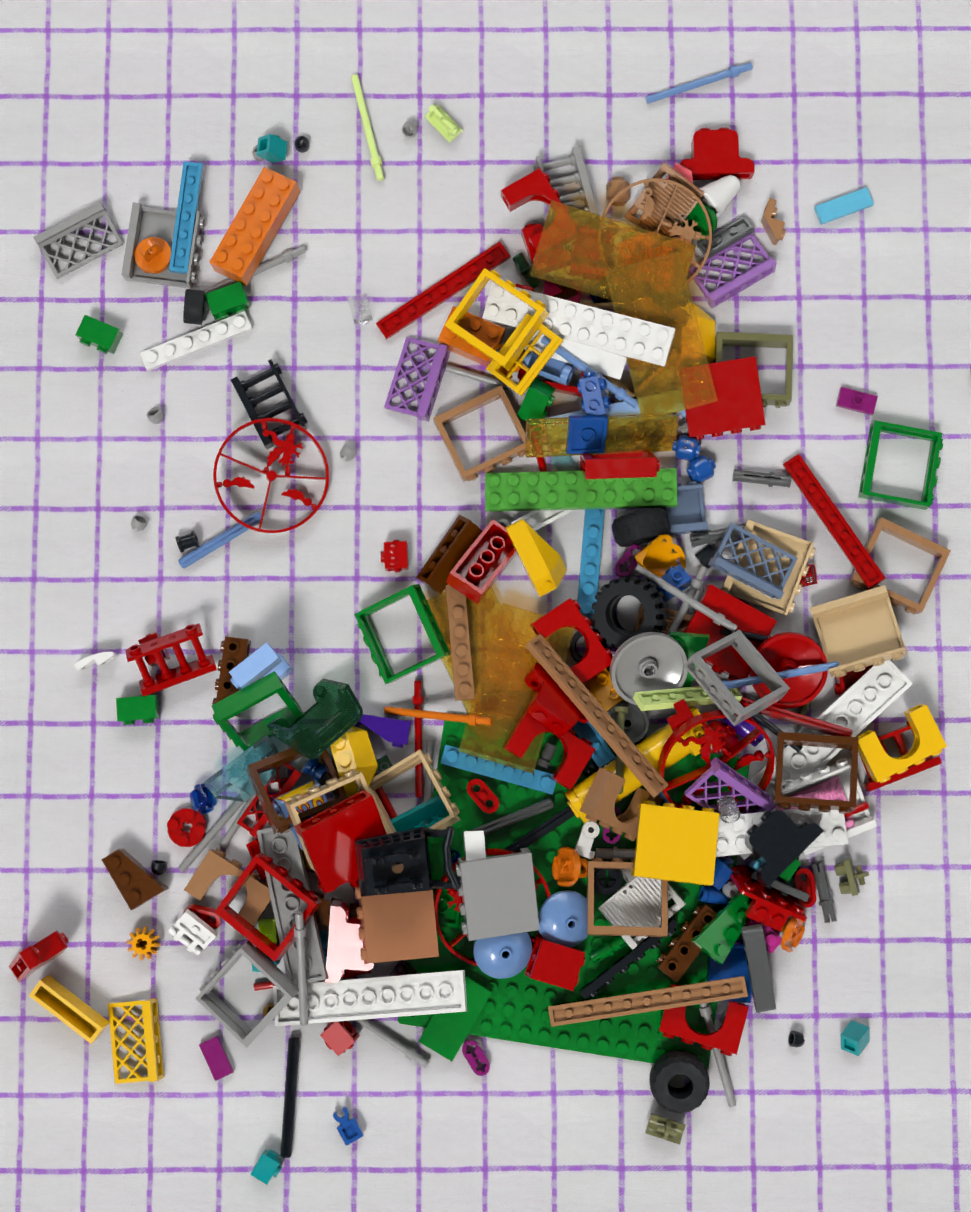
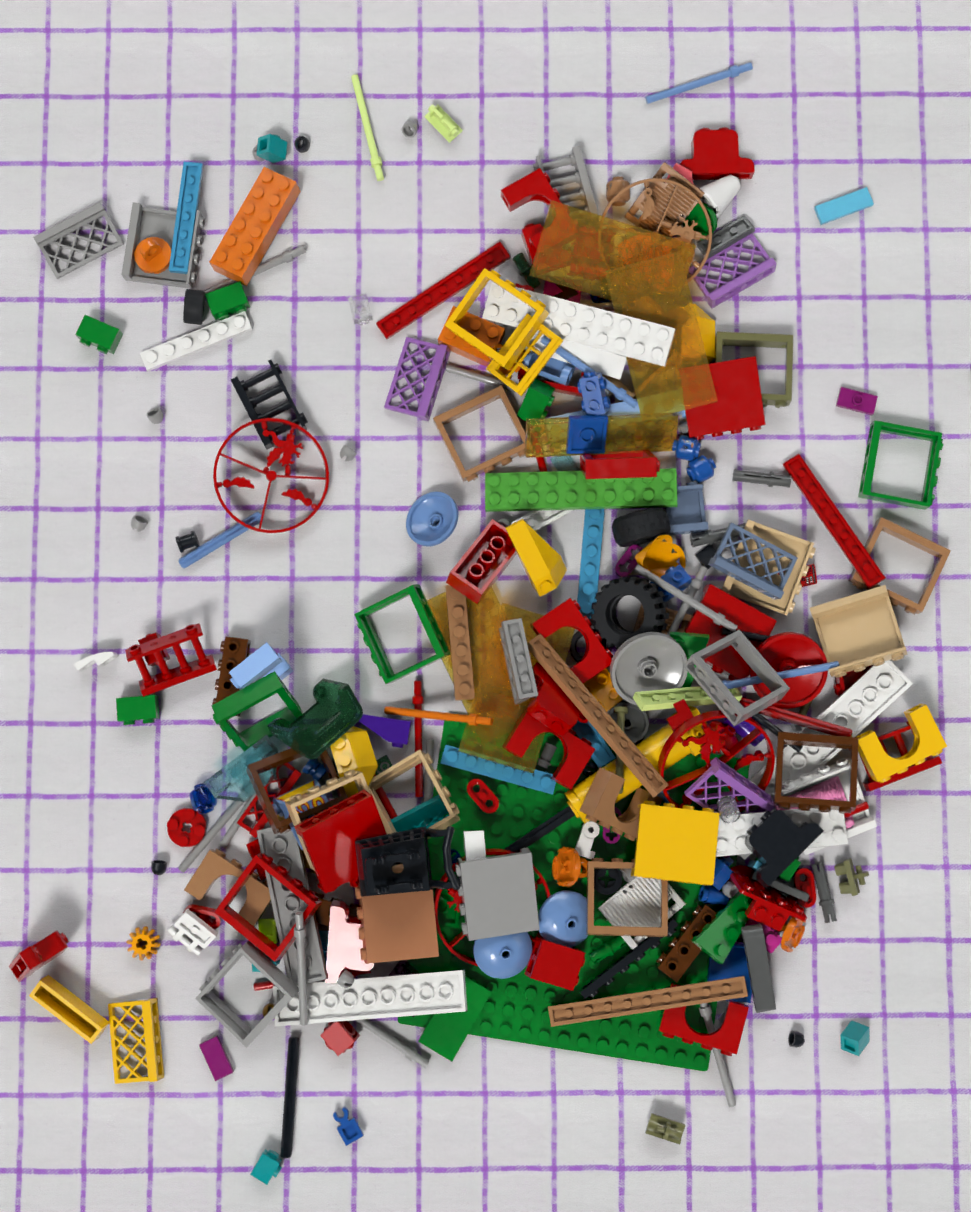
(132, 879): reddish brown wedge -> none
(346, 979): none -> light grey hinge
(395, 556): red head -> none
(427, 513): none -> medium blue dish
(448, 553): reddish brown brick -> none
(472, 1059): magenta beam -> none
(515, 817): dark grey axle -> none
(518, 660): none -> light grey fence
(611, 853): light grey pin -> none
(684, 1098): black tyre -> none
(772, 226): medium nougat slope -> none

